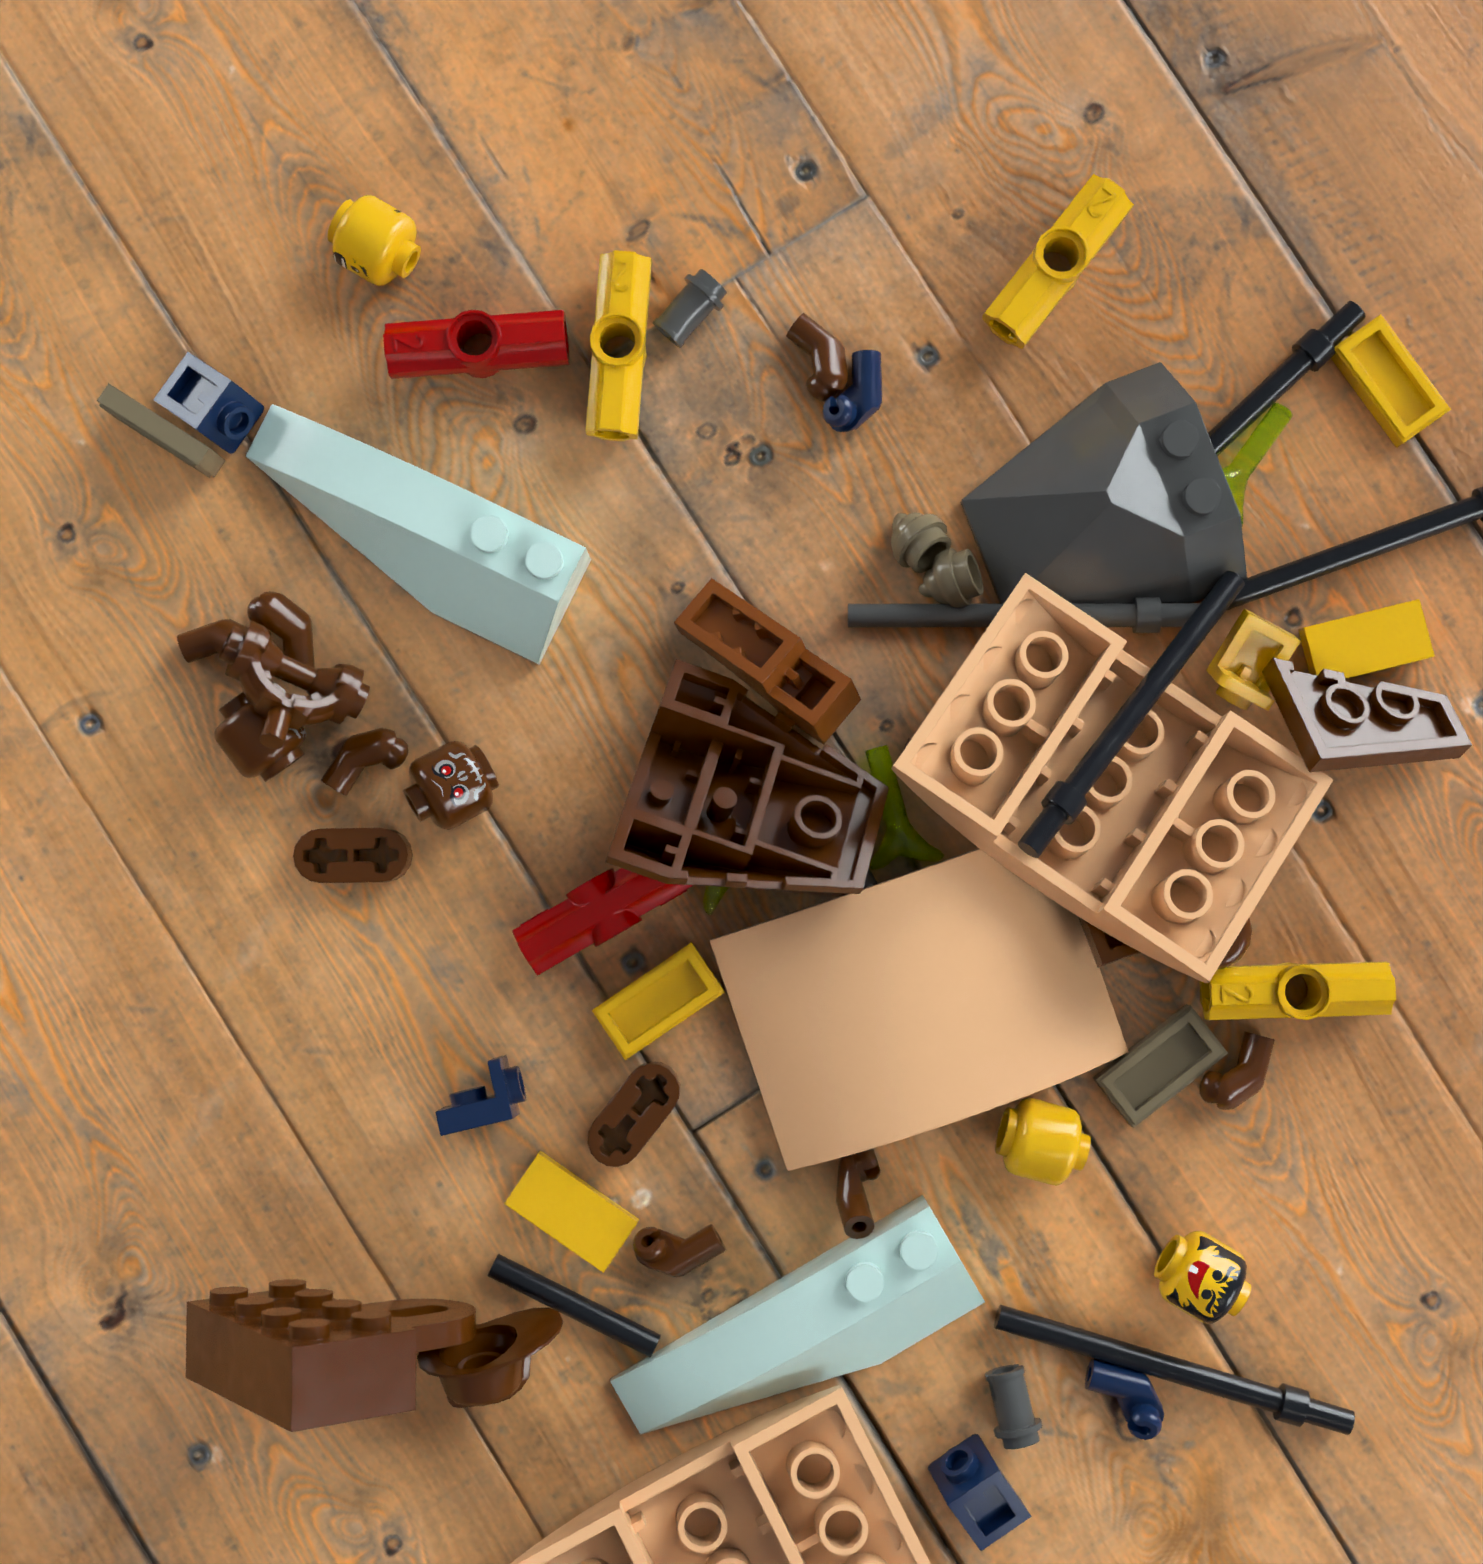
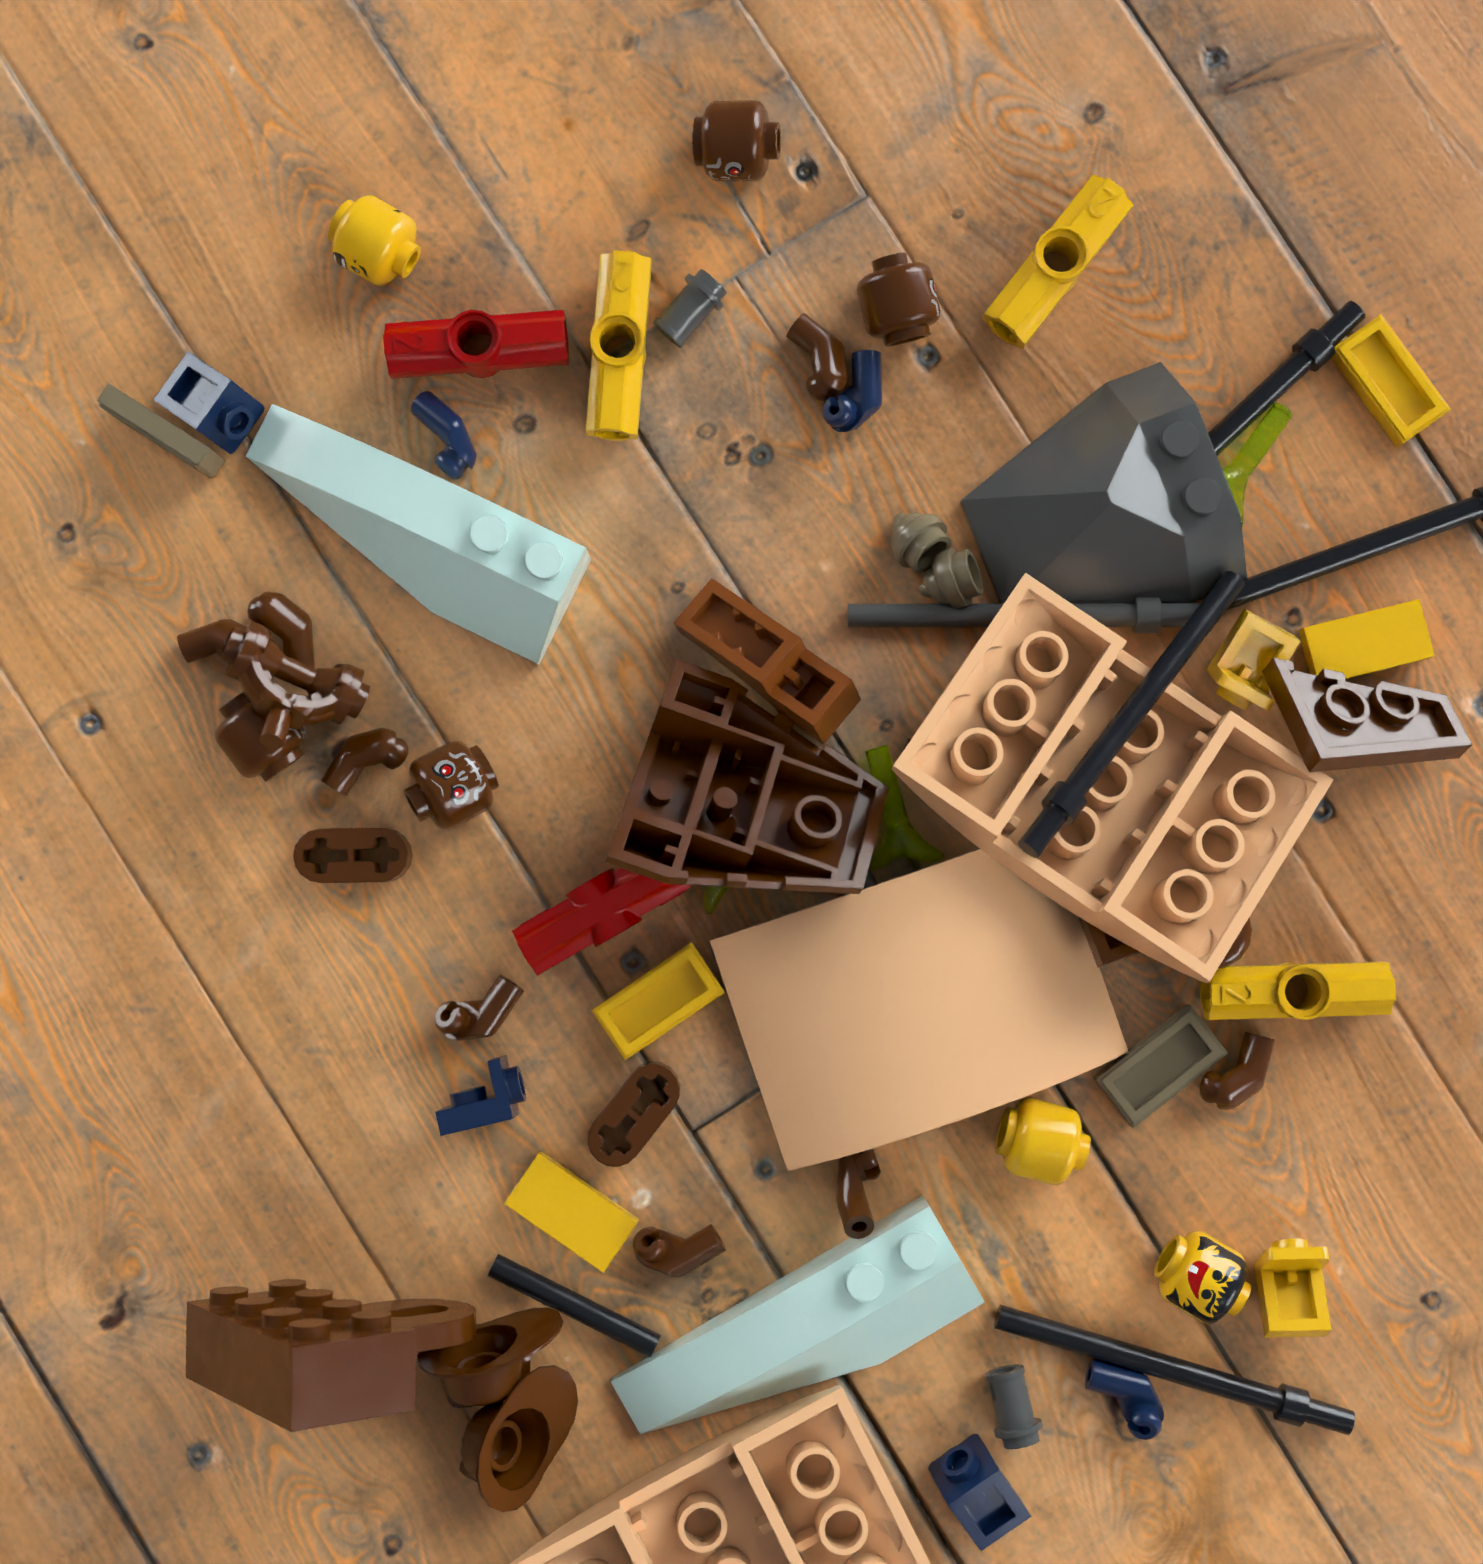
(449, 427): none -> dark blue arm
(479, 1017): none -> reddish brown arm
(516, 1439): none -> reddish brown piece
(735, 140): none -> reddish brown head
(898, 300): none -> reddish brown head
(1293, 1289): none -> yellow bracket

